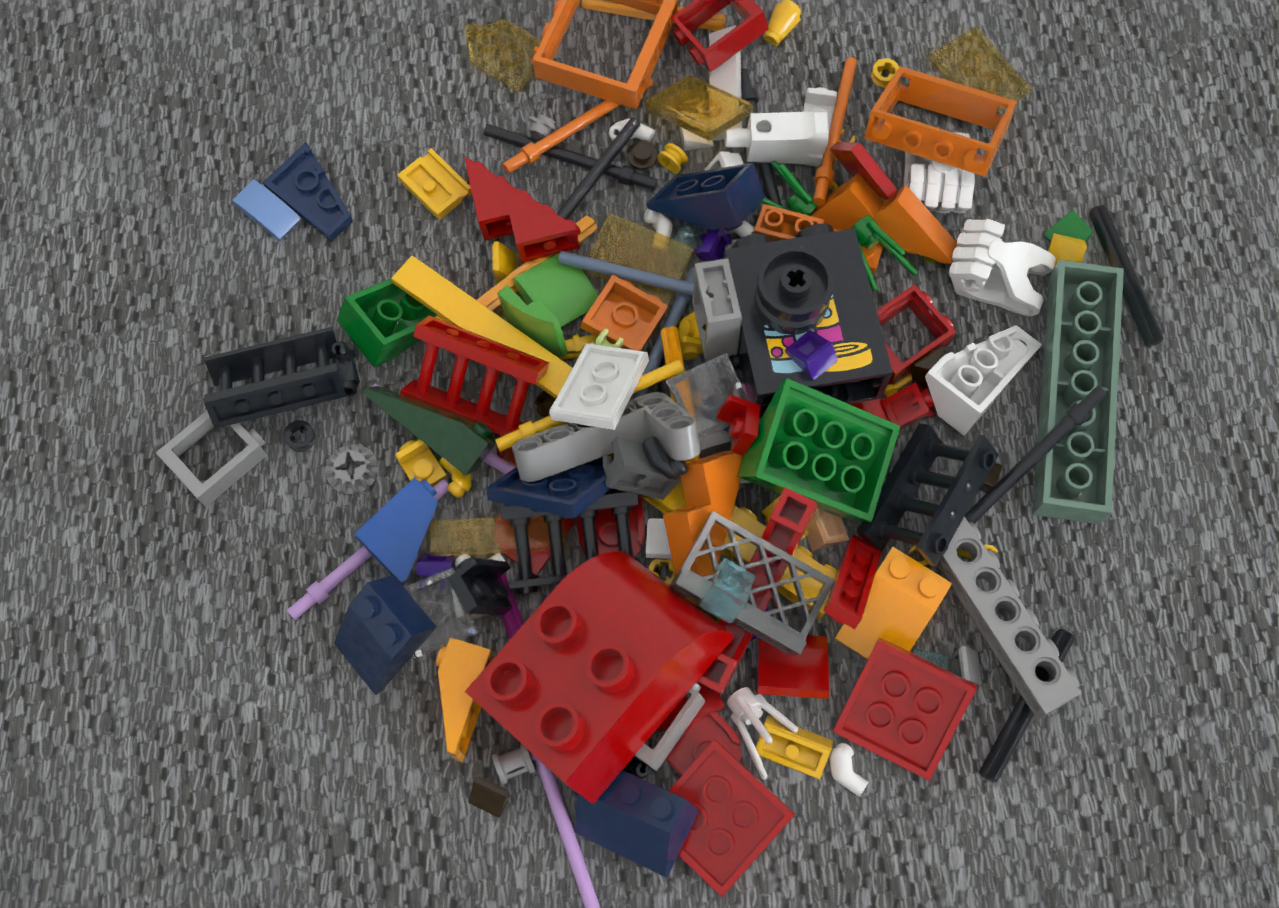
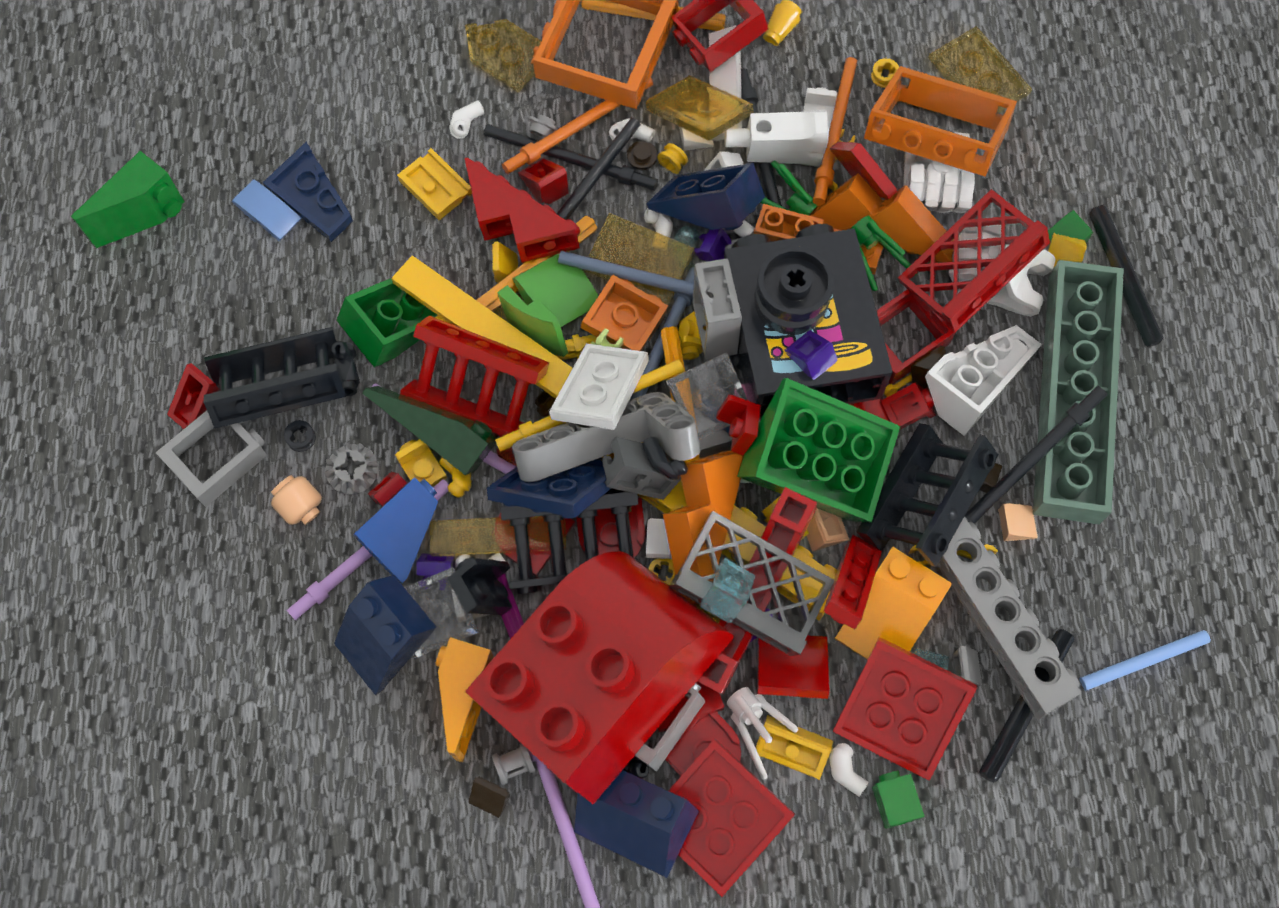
(129, 202): none -> green slope
(189, 396): none -> red slope
(296, 500): none -> light nougat head
(387, 488): none -> red tile
(462, 118): none -> white arm
(545, 180): none -> red slope
(897, 799): none -> green brick
(996, 271): none -> red fence
(1017, 522): none -> light nougat slope
(1145, 660): none -> light blue bar

